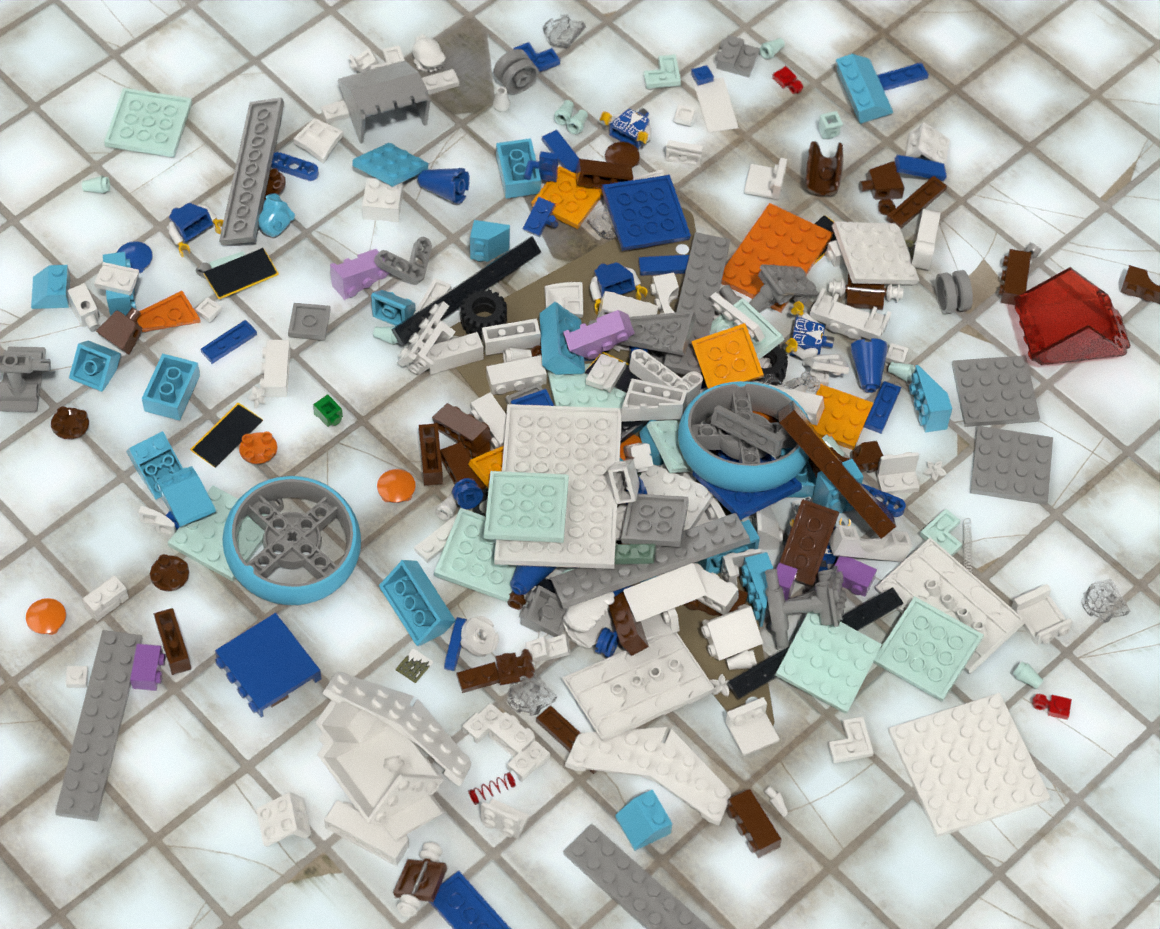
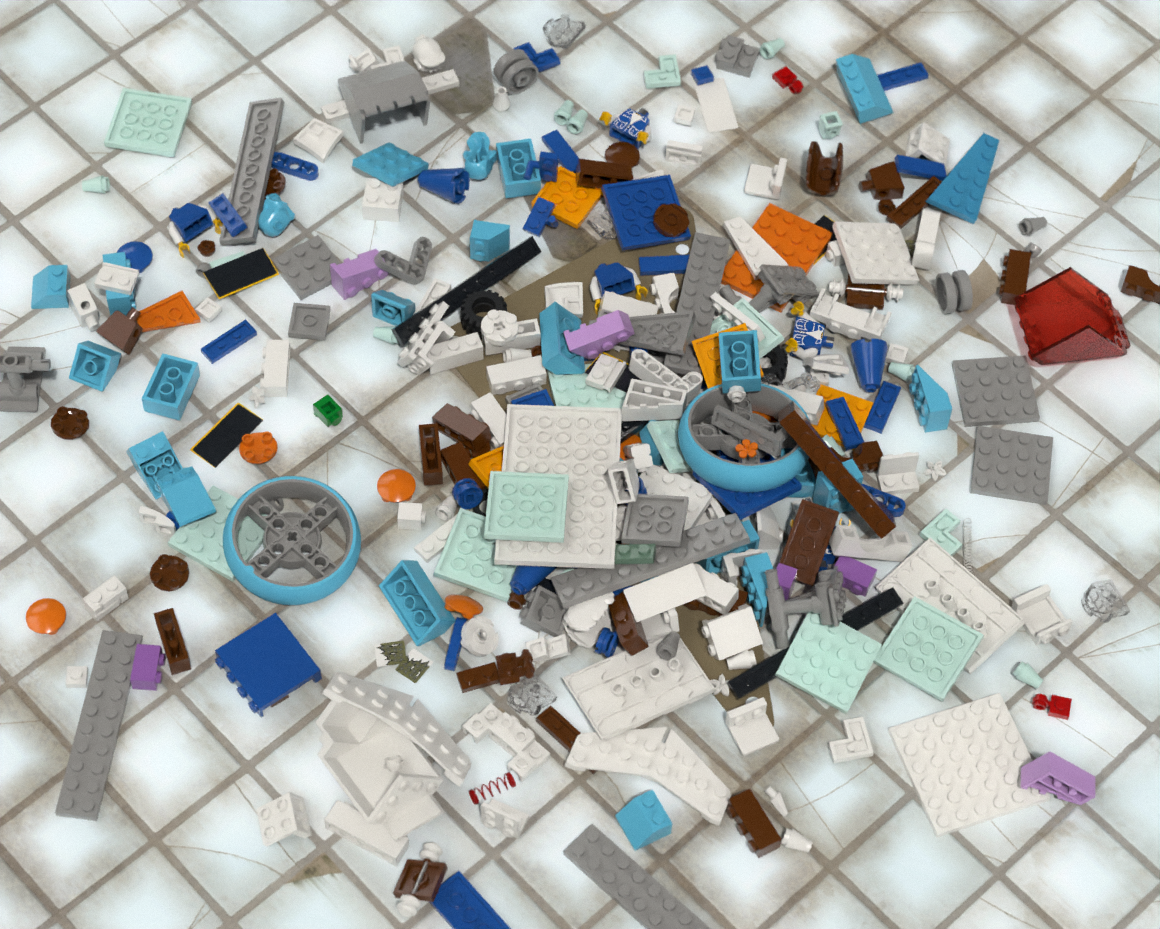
(206, 248): none -> reddish brown plate
(228, 215): none -> blue tile
(306, 267): none -> light grey plate
(390, 653): none -> sticker
(411, 516): none -> white brick
(464, 605): none -> orange dish
(479, 158): none -> medium azure head
(496, 318): none -> white plate
(669, 646): none -> light grey cone
(670, 220): none -> reddish brown tile
(736, 394): none -> white plate
(740, 360): none -> medium azure brick
(746, 448): none -> orange plant
(752, 246): none -> white wing
(795, 840): none -> white cone
(844, 423): none -> blue tile
(966, 184): none -> dark azure wing
(1031, 225): none -> light grey cone
(1058, 777): none -> lavender wedge

